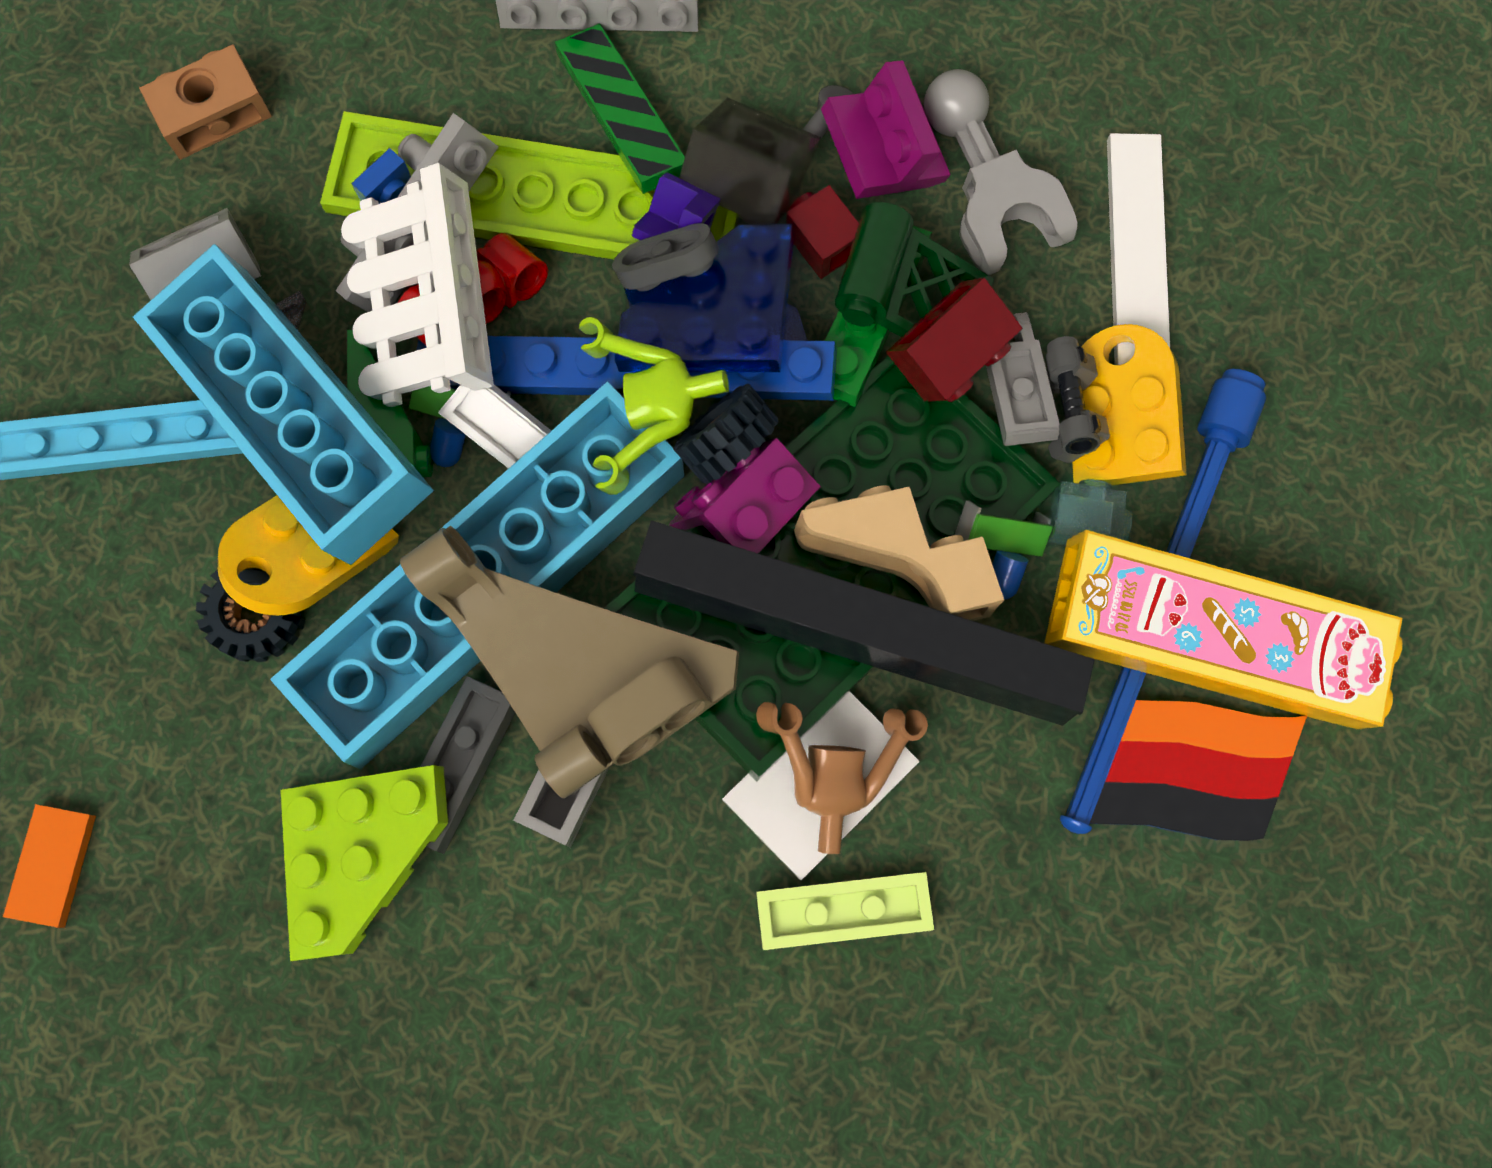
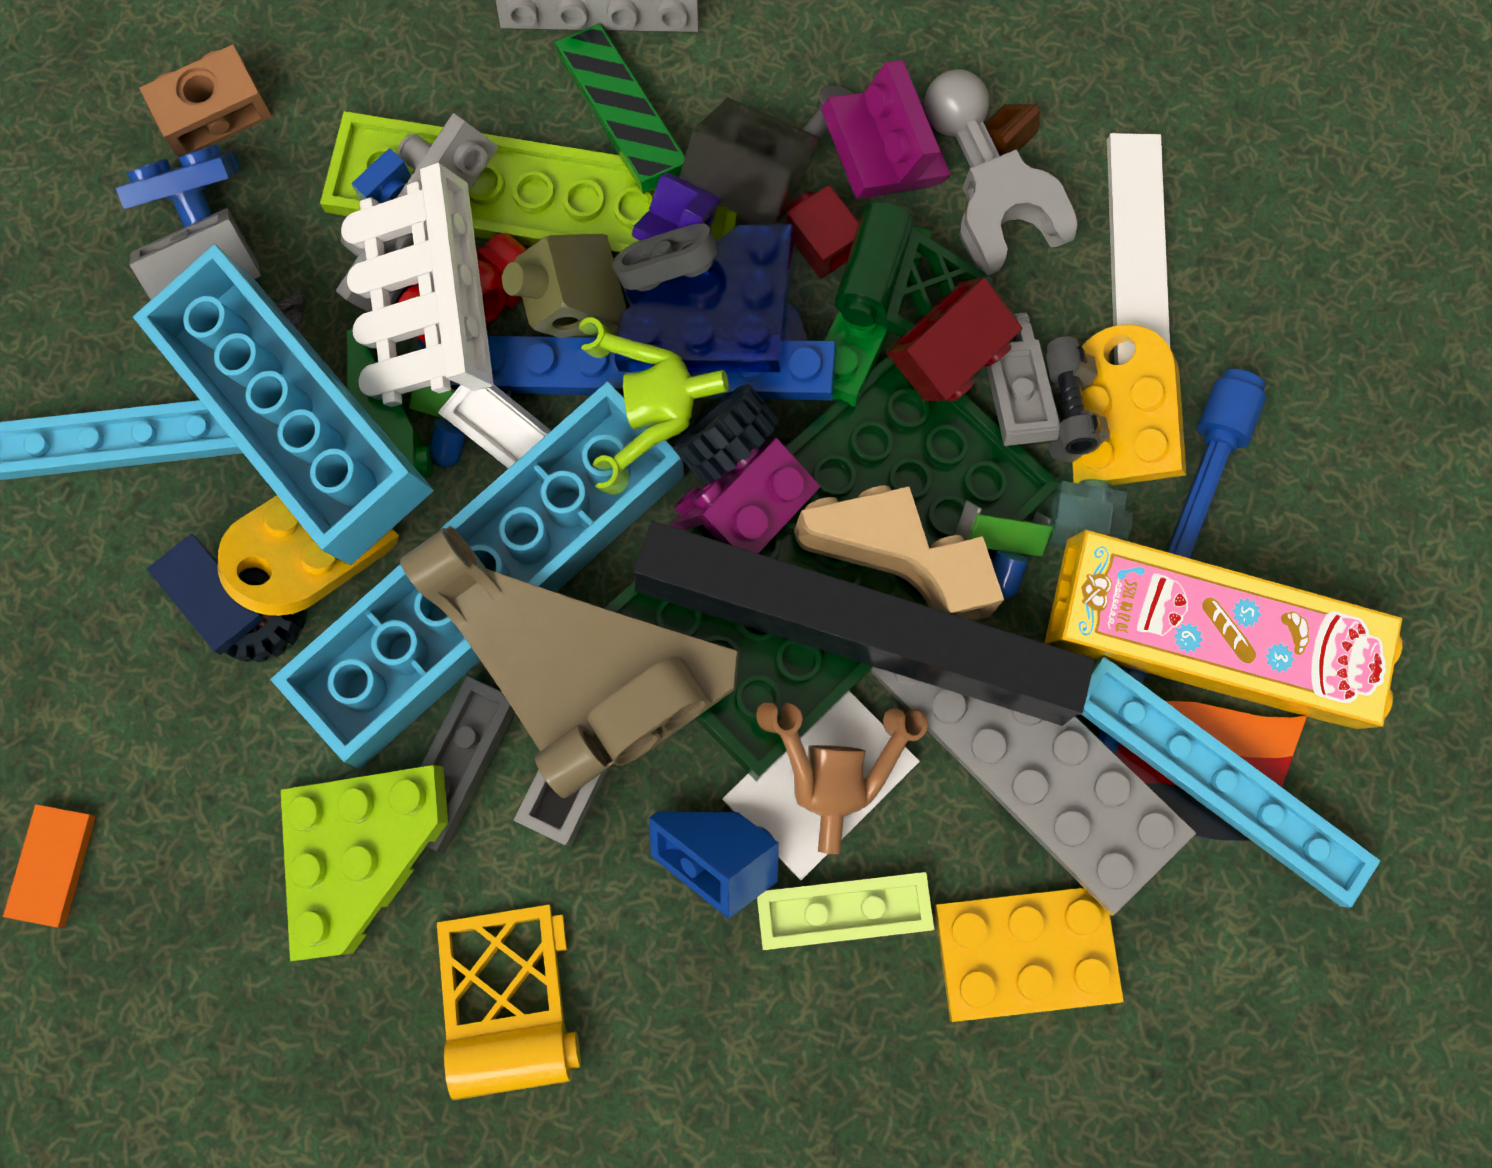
(182, 183): none -> blue plate
(193, 584): none -> dark blue tile
(510, 1050): none -> yellow piece
(566, 282): none -> olive torso
(716, 855): none -> blue slope
(1013, 126): none -> reddish brown slope
(1027, 954): none -> yellow plate
(1057, 786): none -> light grey plate
(1227, 784): none -> medium azure plate

